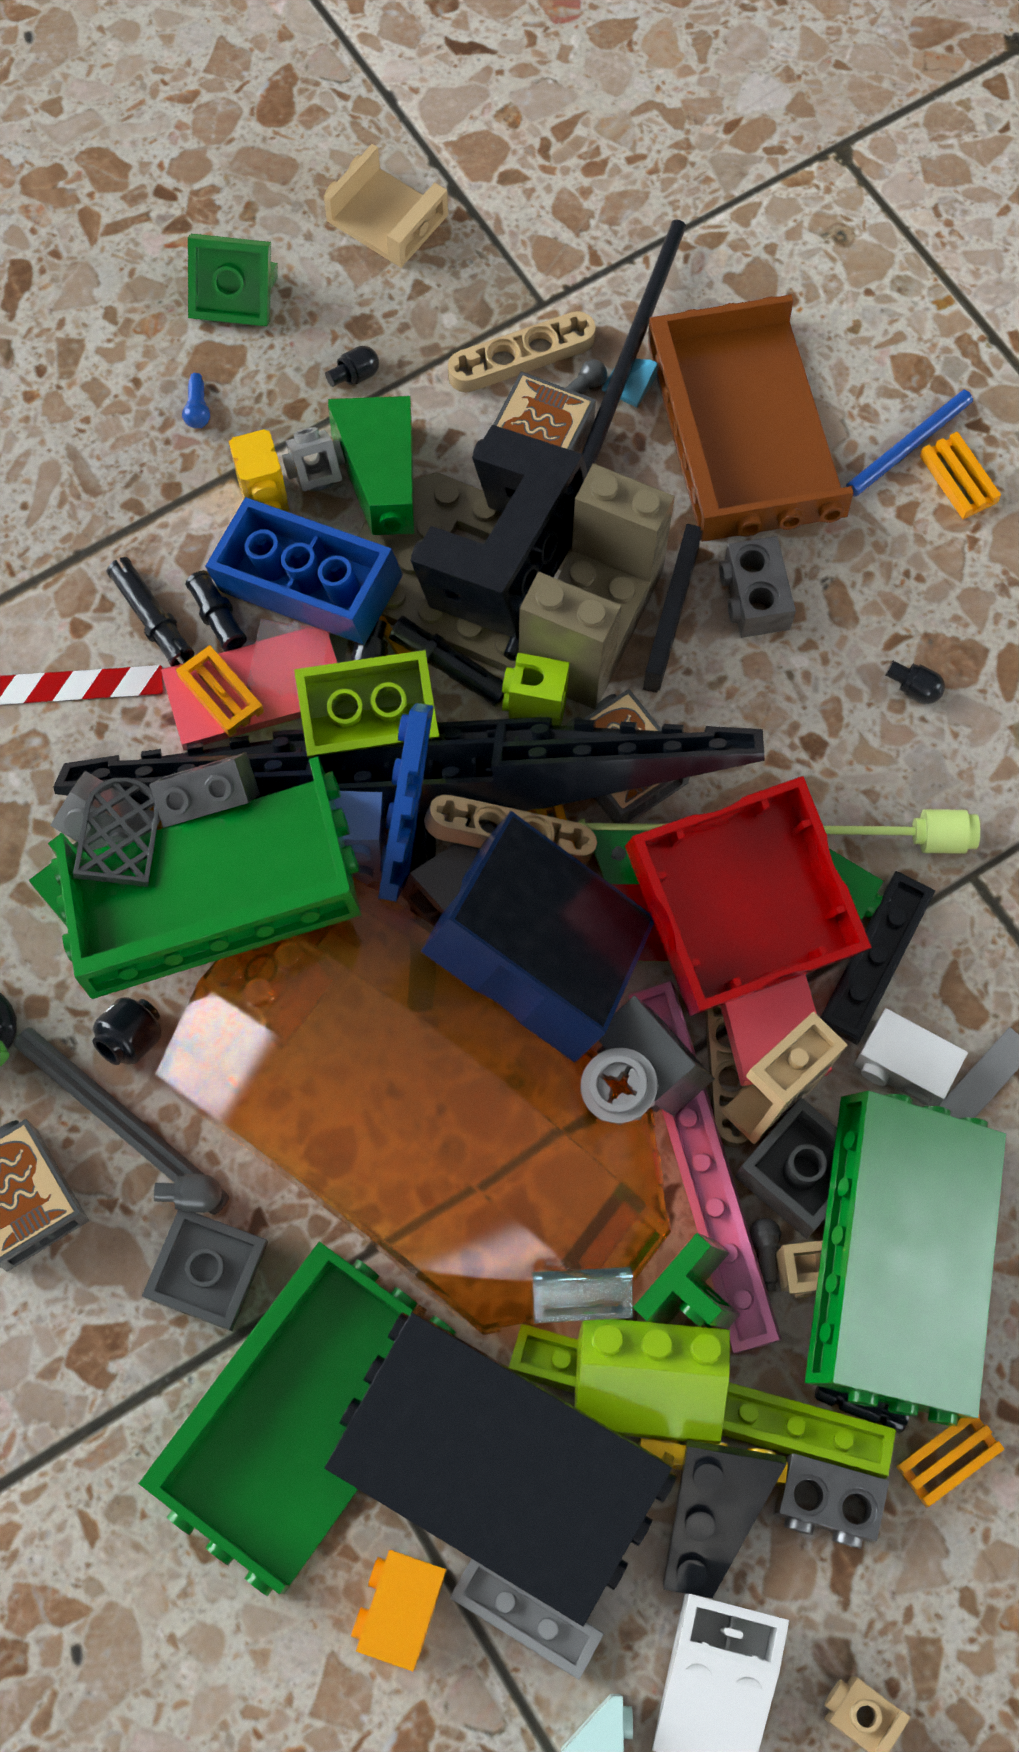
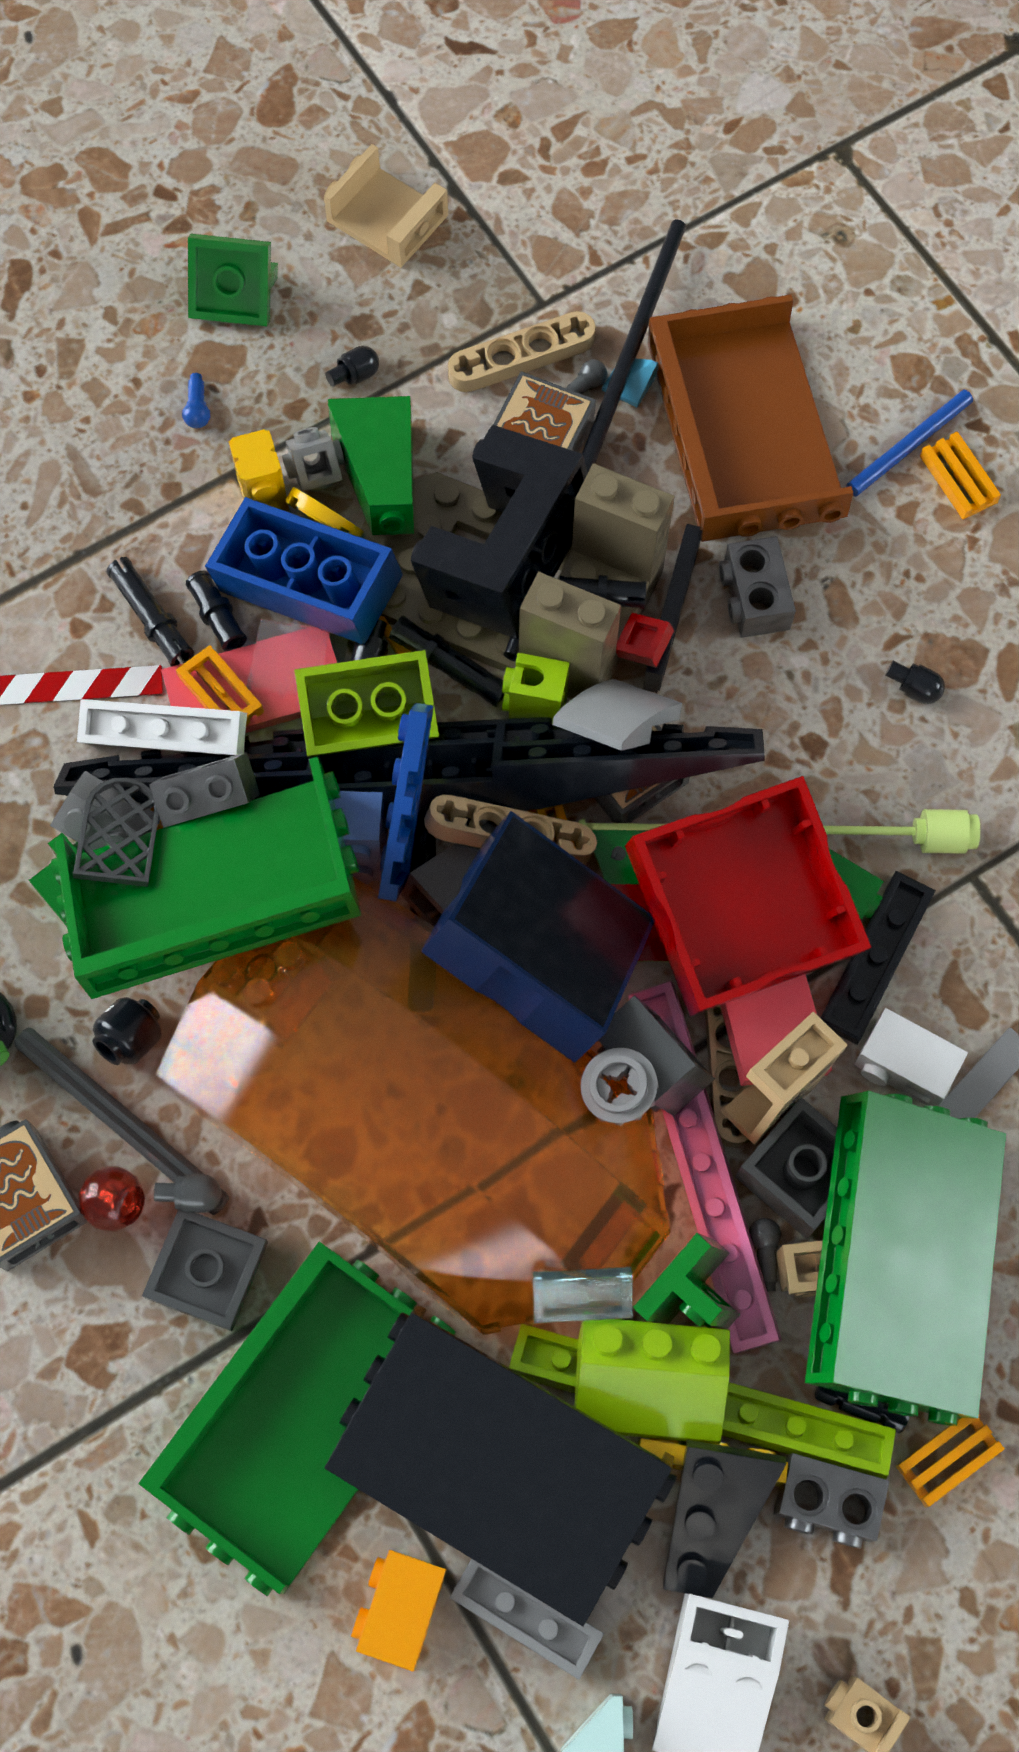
(111, 1198): none -> clear red piece
(162, 727): none -> white plate
(320, 513): none -> yellow tile
(617, 714): none -> light grey slope
(624, 593): none -> black pin
(644, 639): none -> red plate

